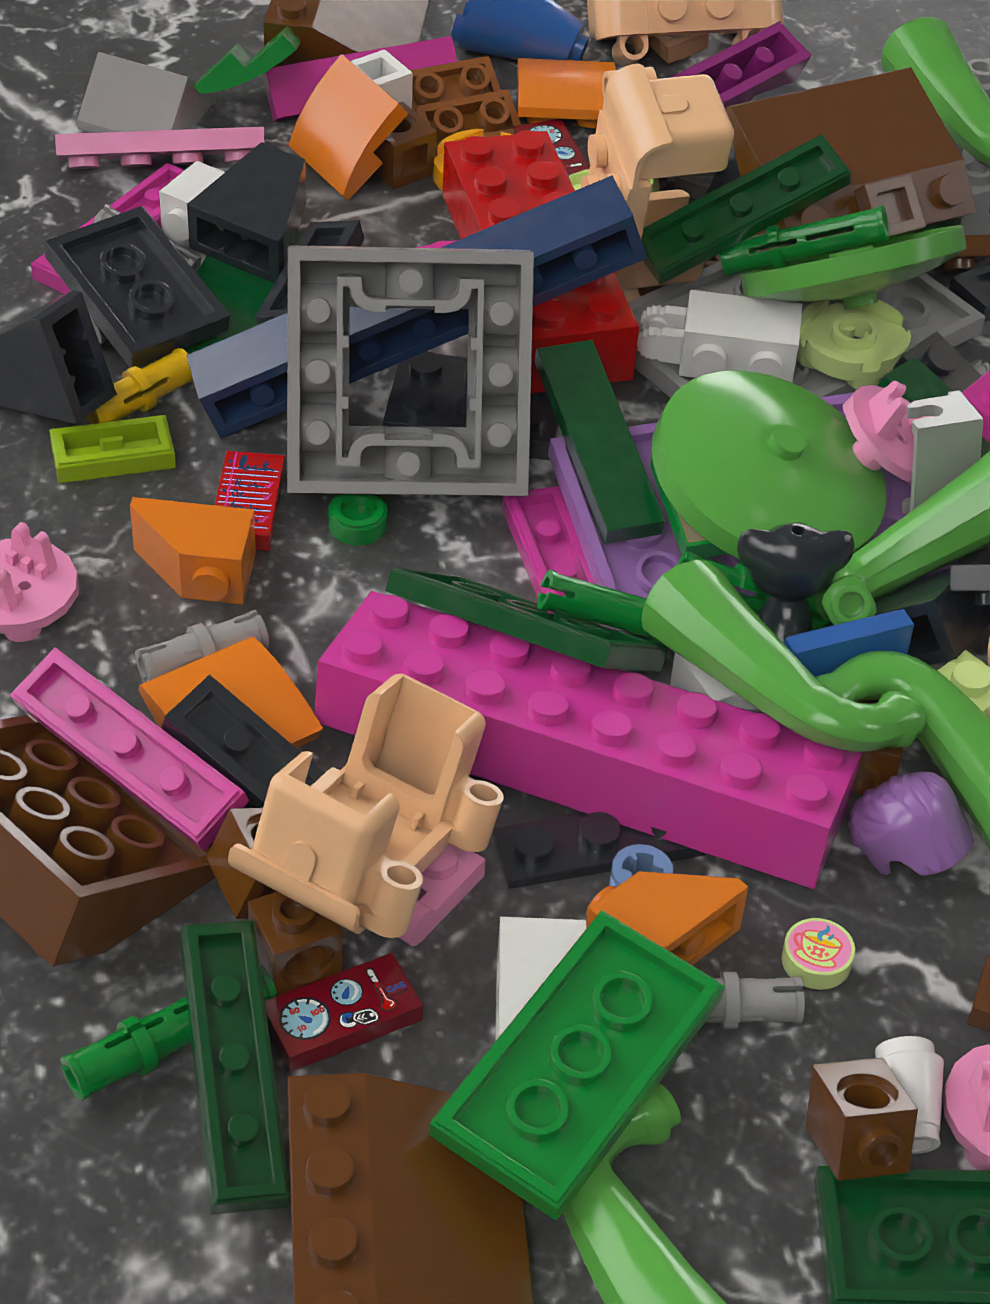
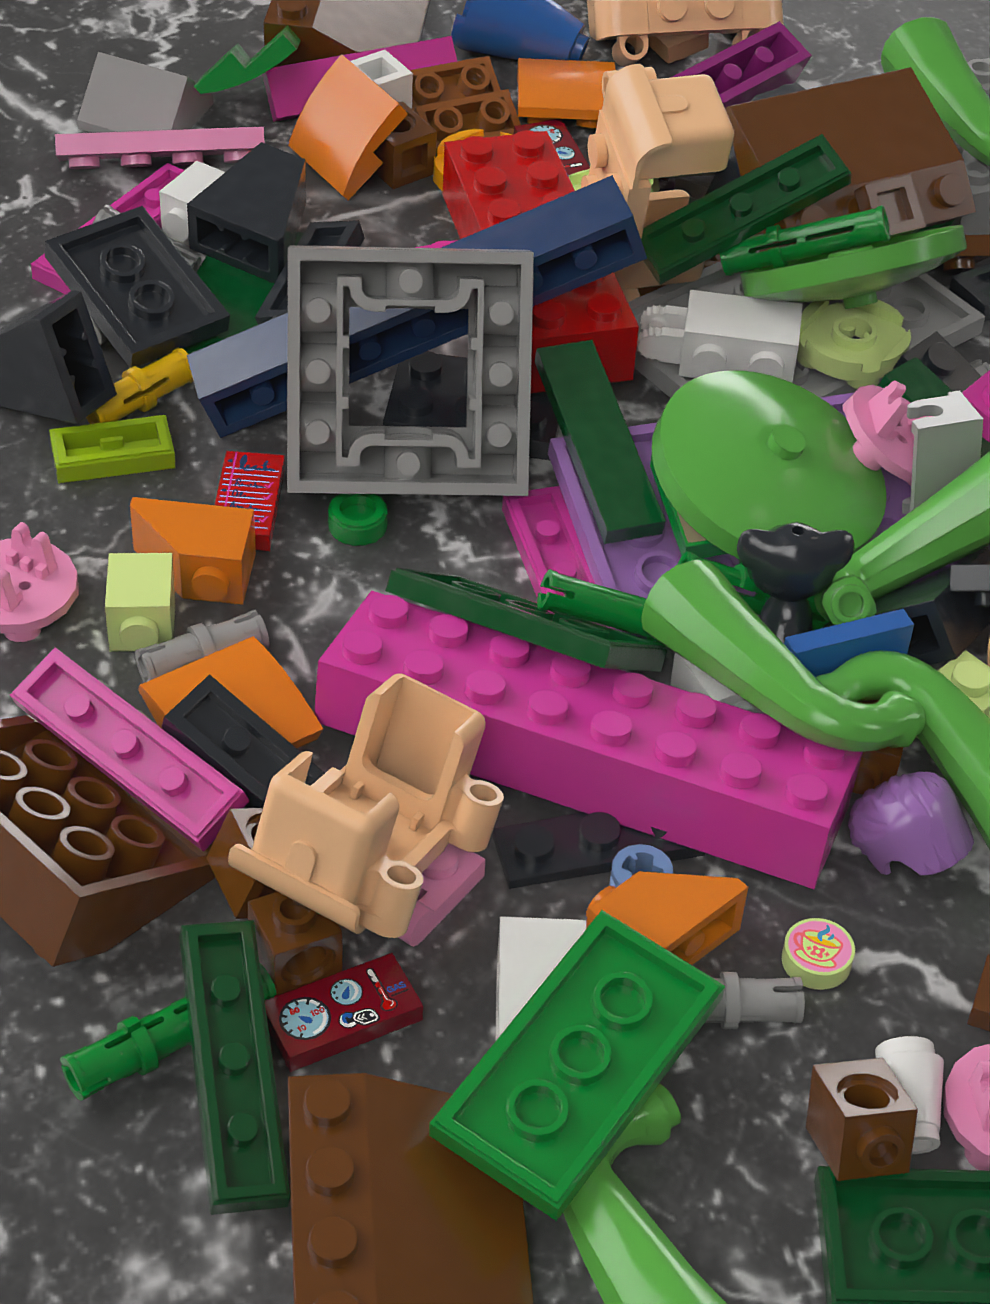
(139, 600): none -> yellowish green brick

